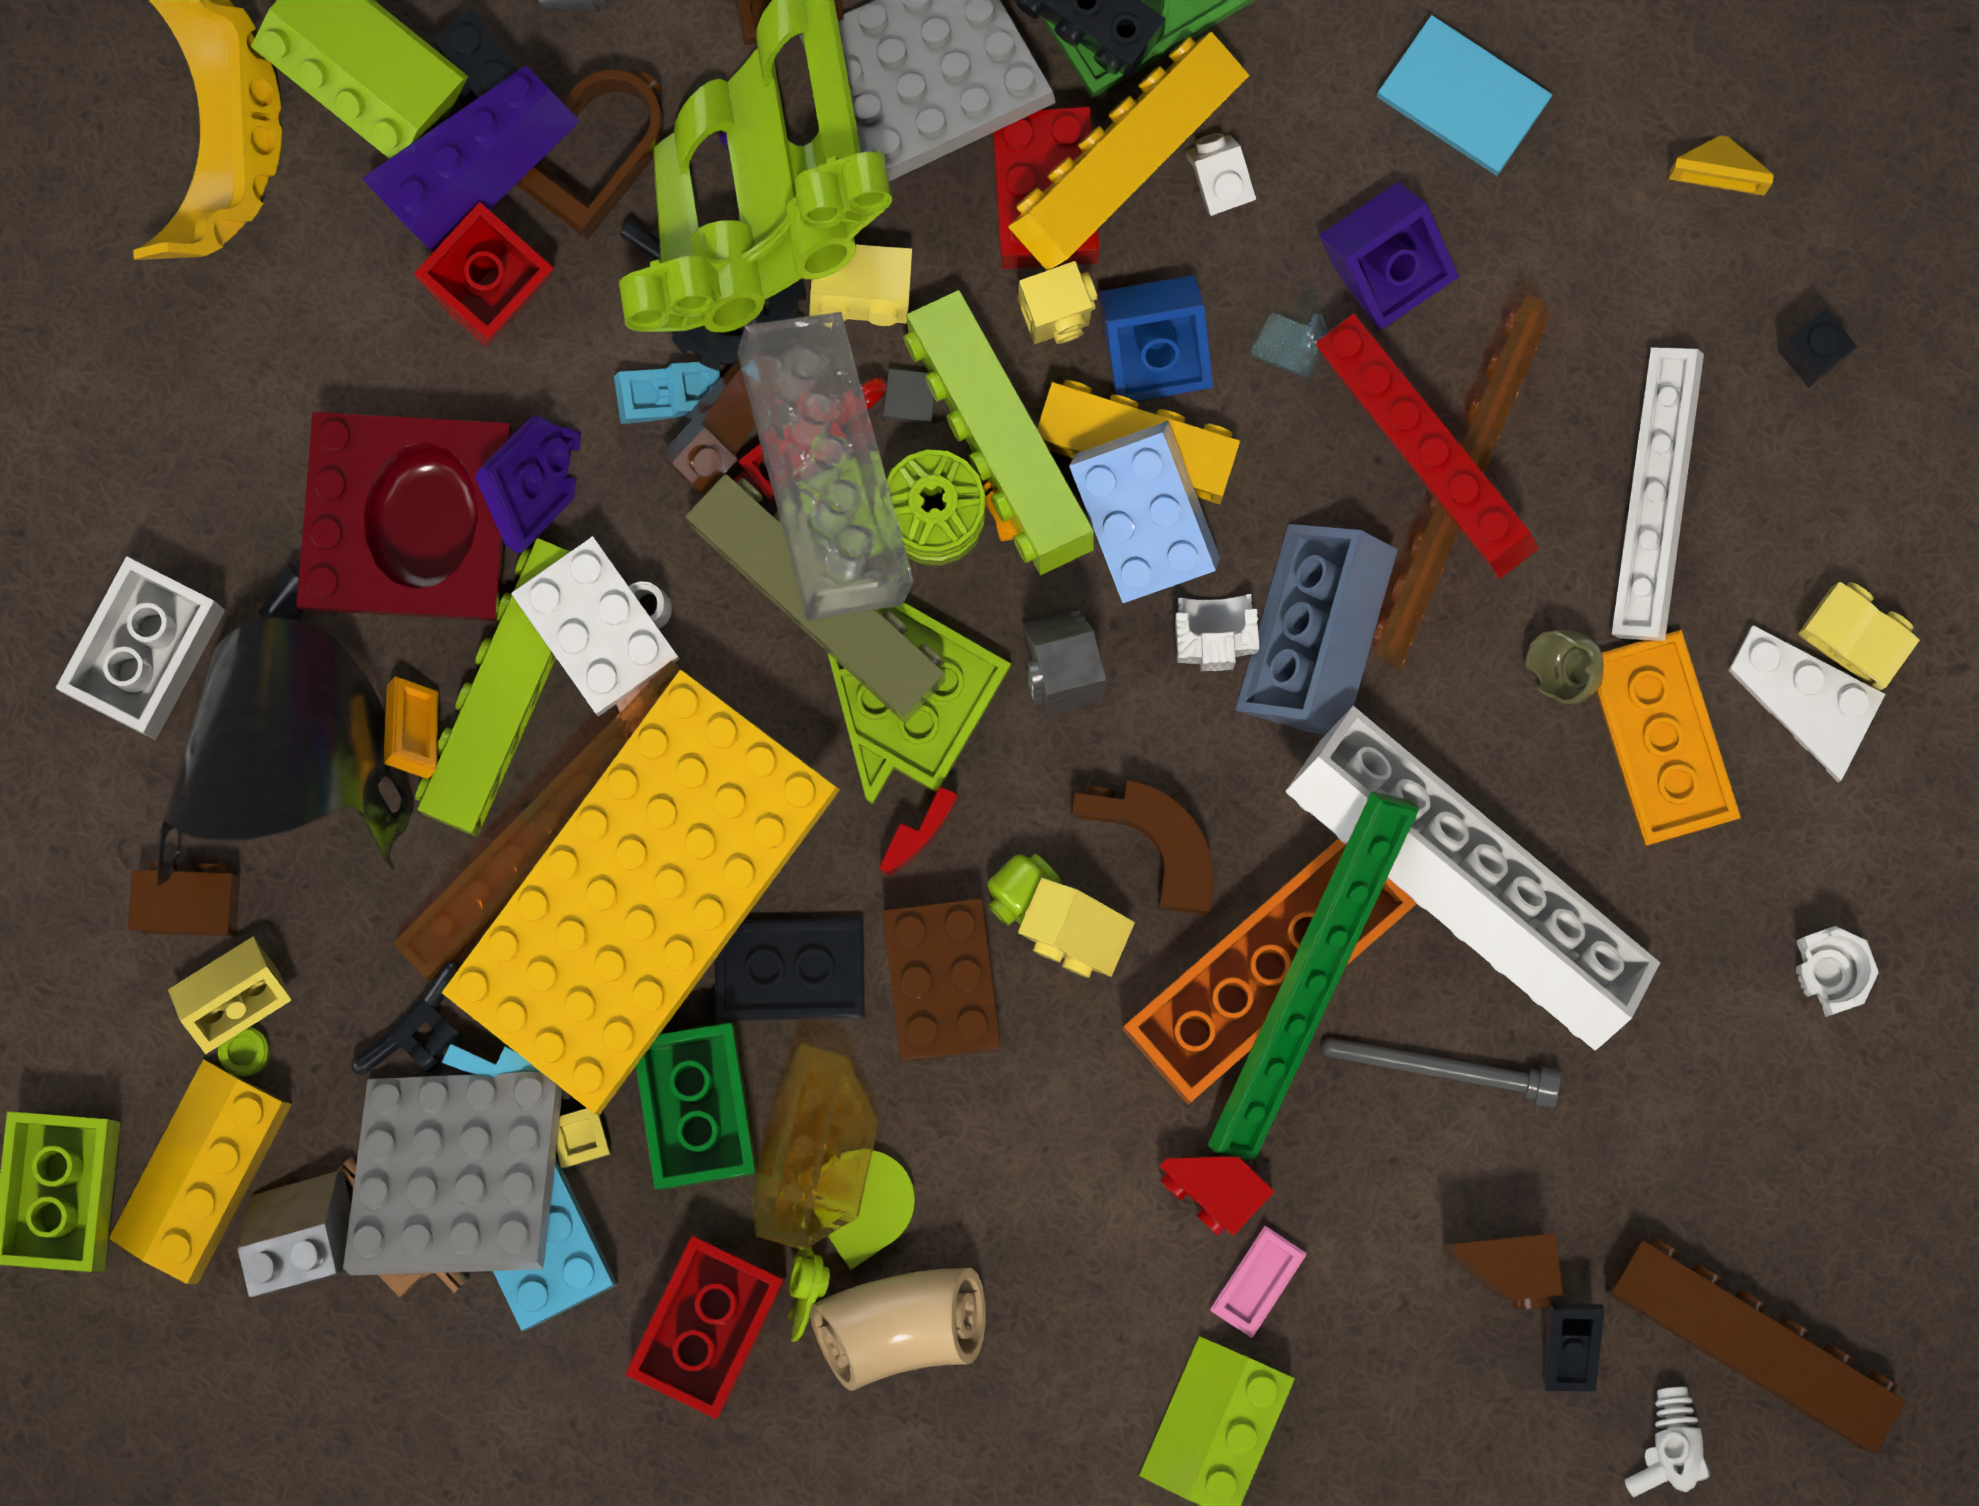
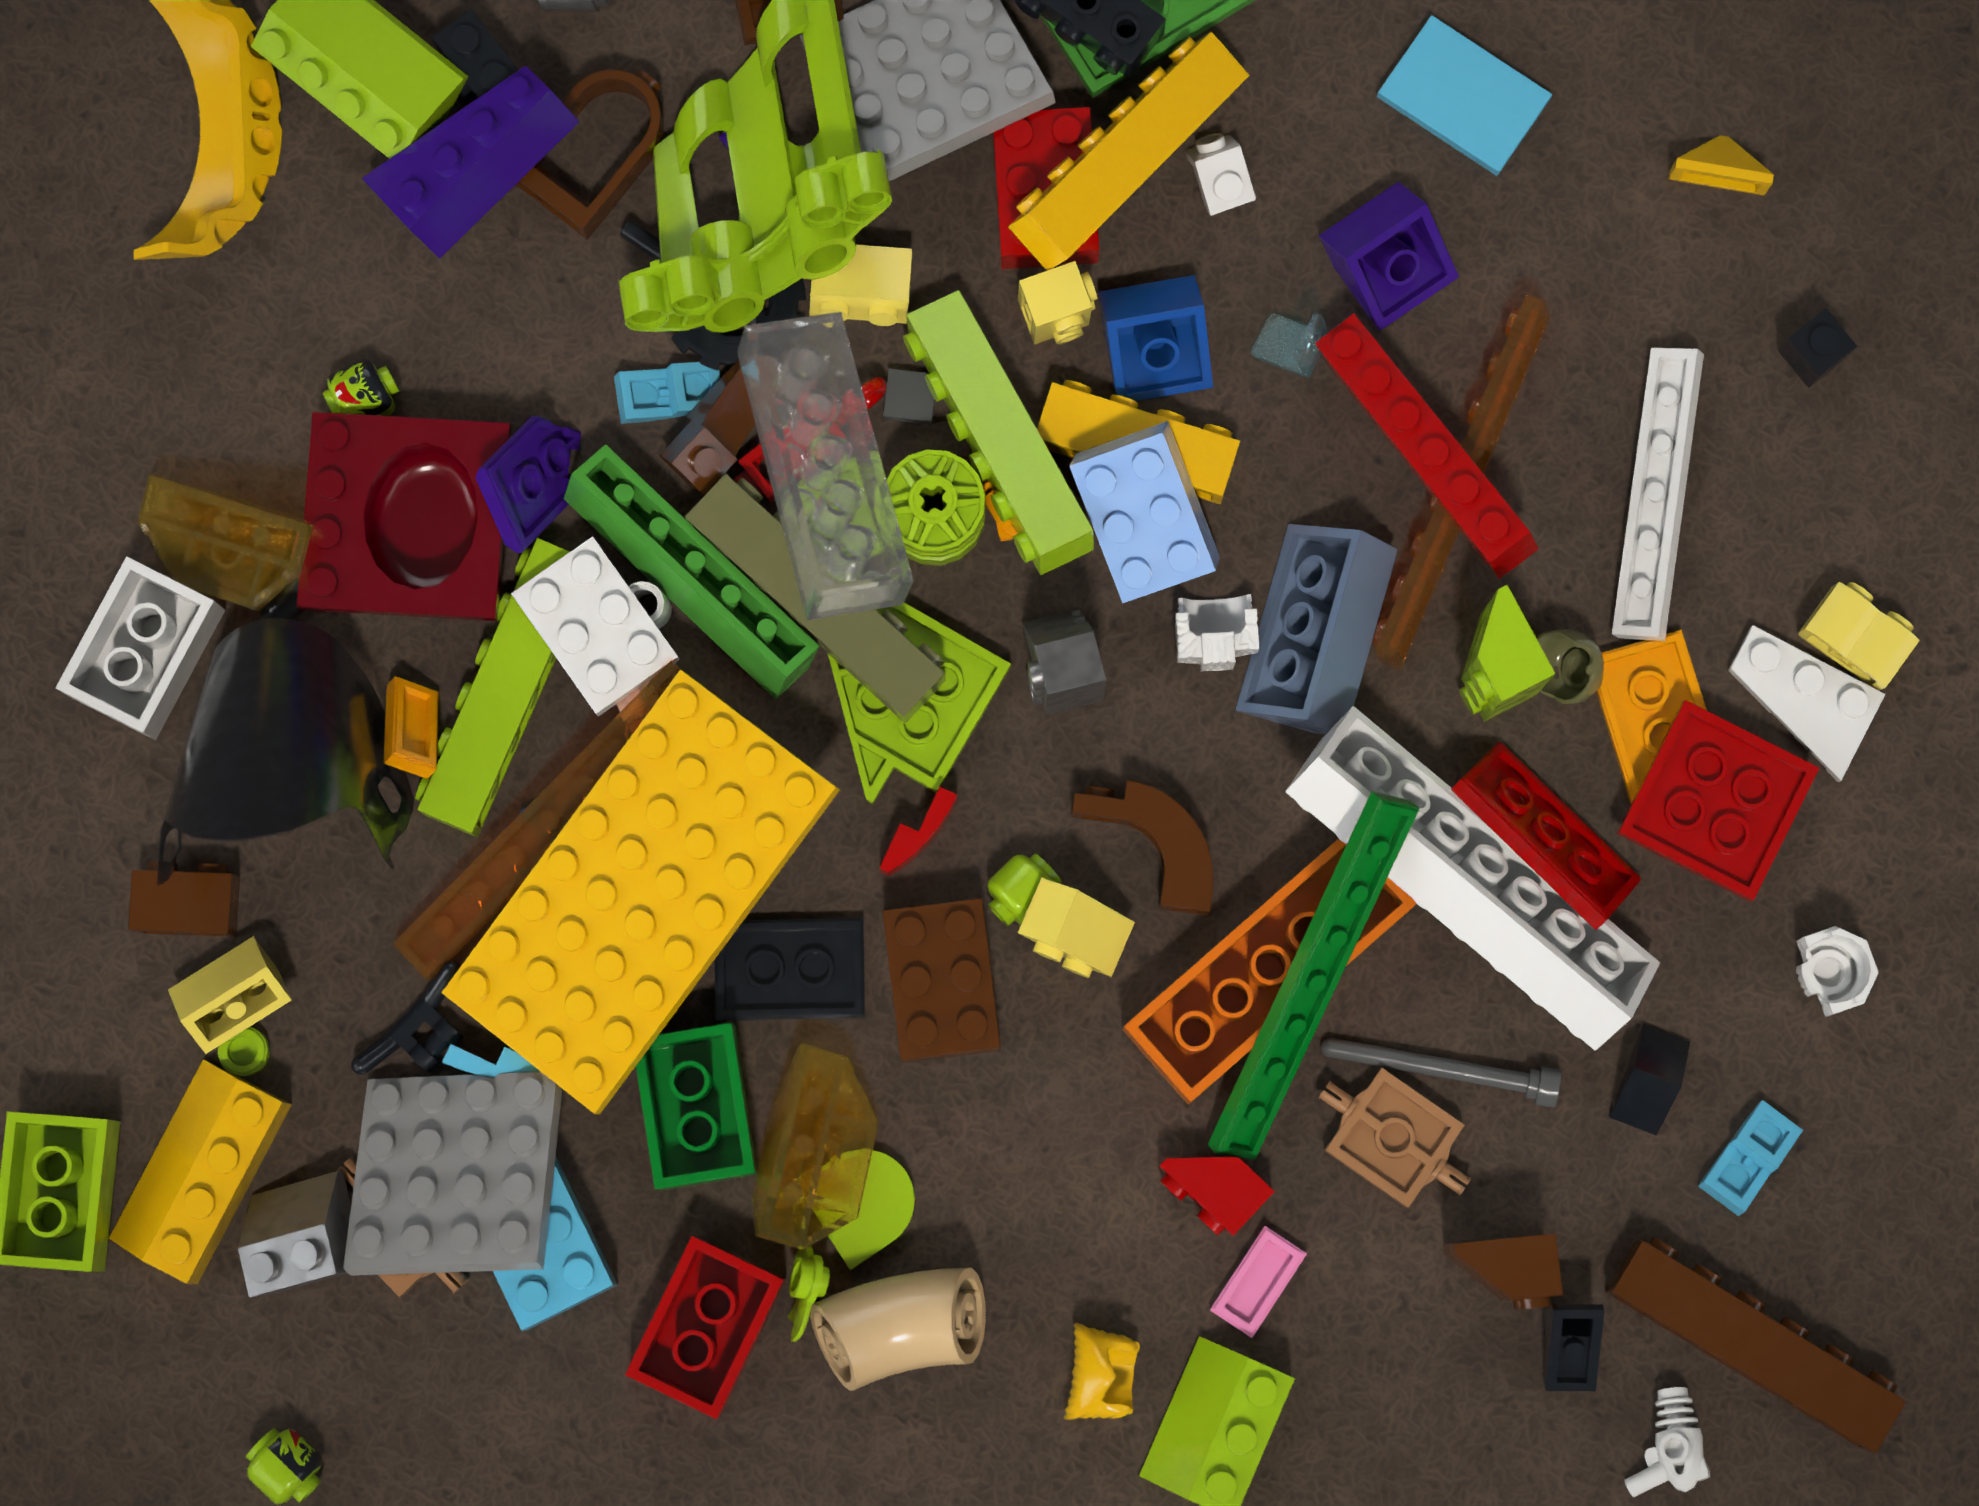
(223, 541): none -> clear yellow wedge
(284, 1466): none -> lime head
(361, 389): none -> head
(483, 274): red slope -> none
(581, 1138): light yellow plate -> none
(690, 571): none -> bright green brick
(1101, 1374): none -> yellow hair
(1394, 1138): none -> medium nougat plate
(1503, 660): none -> lime slope
(1547, 835): none -> red tile
(1651, 1080): none -> black slope
(1717, 800): none -> red plate
(1750, 1158): none -> medium azure slope

